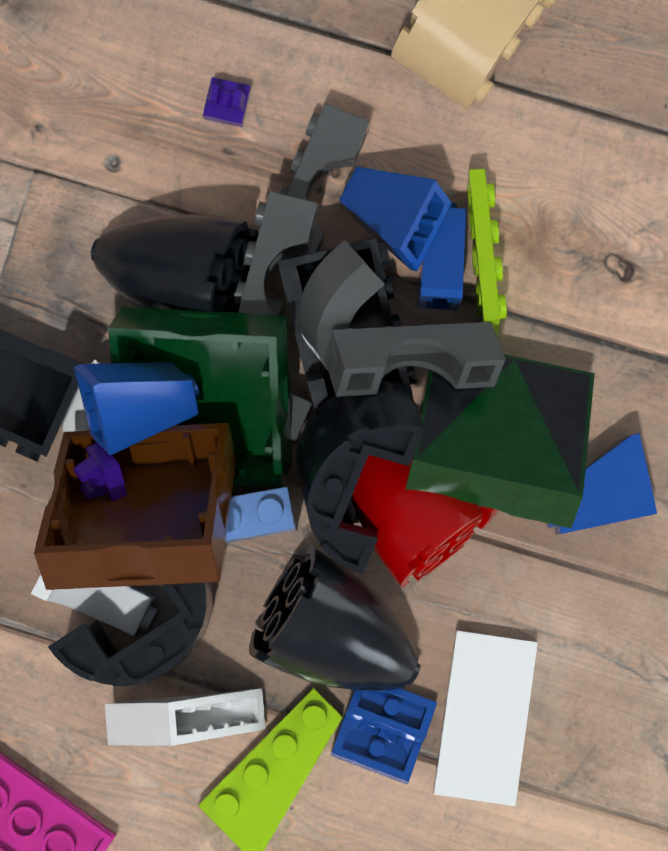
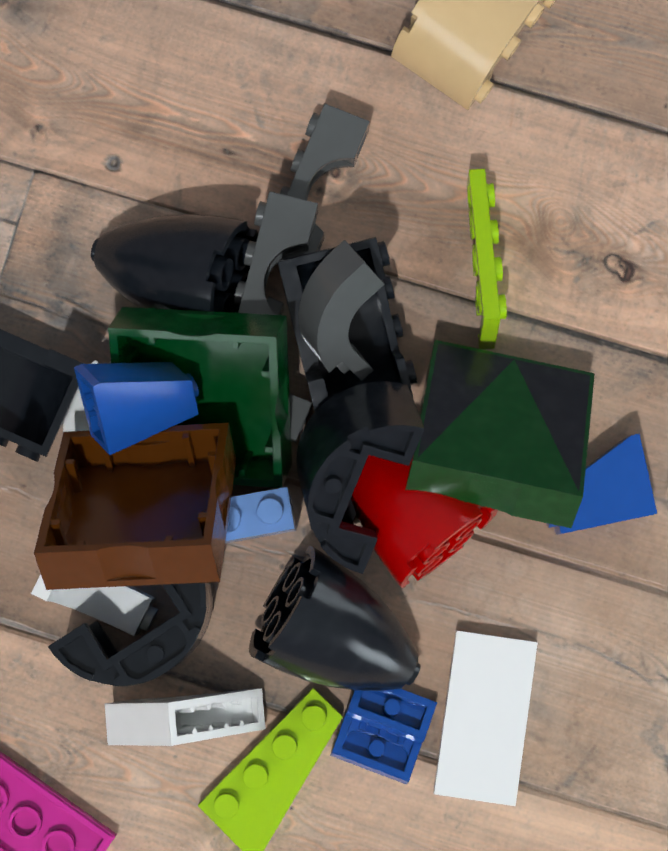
(103, 475): dark purple tile -> none
(226, 102): dark purple tile -> none
(397, 210): blue slope -> none
(443, 264): blue slope -> none
(459, 352): dark grey arch -> none

